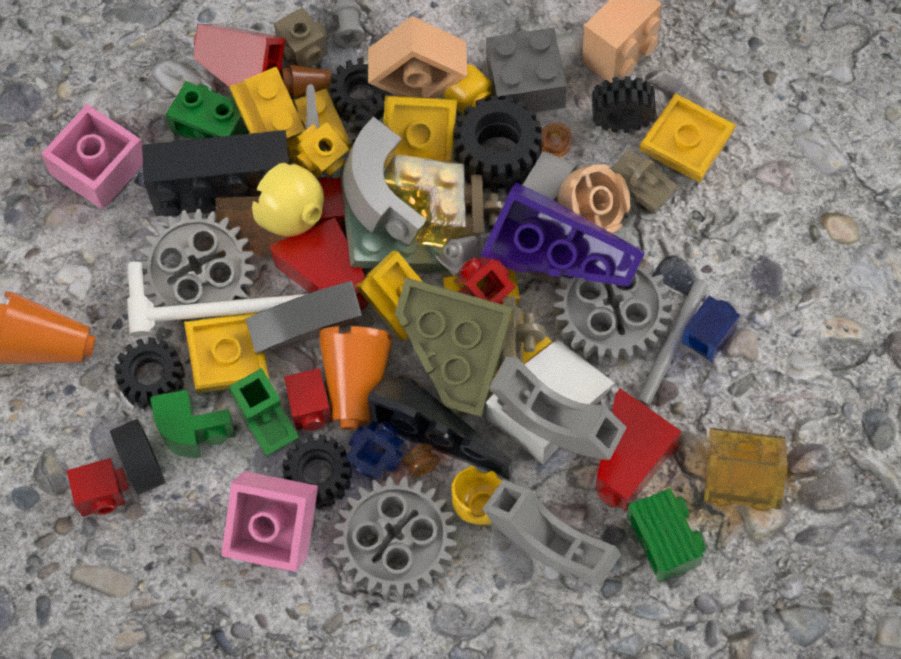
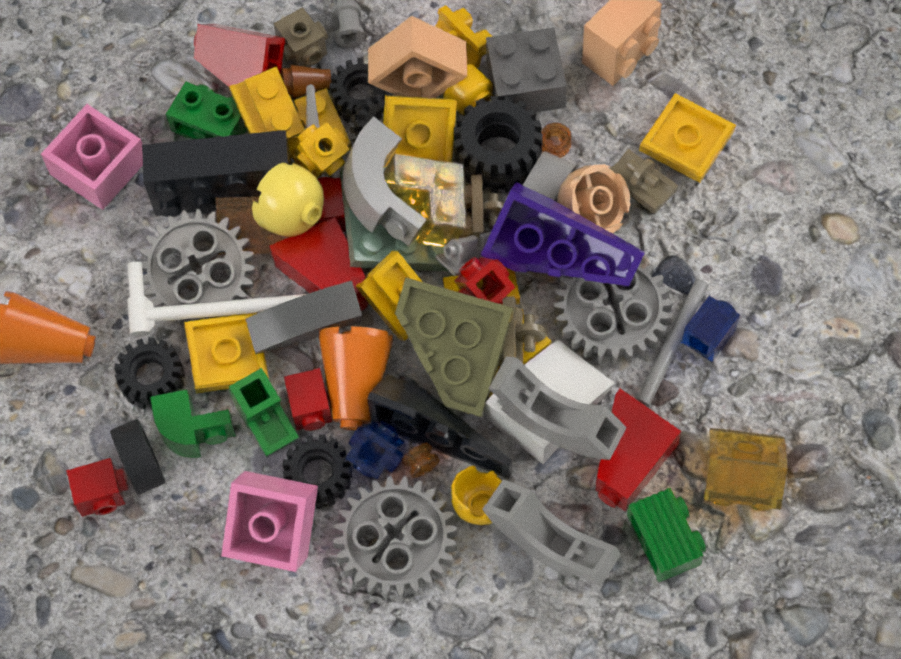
(459, 24): none -> yellow hips
(623, 104): black tyre -> none

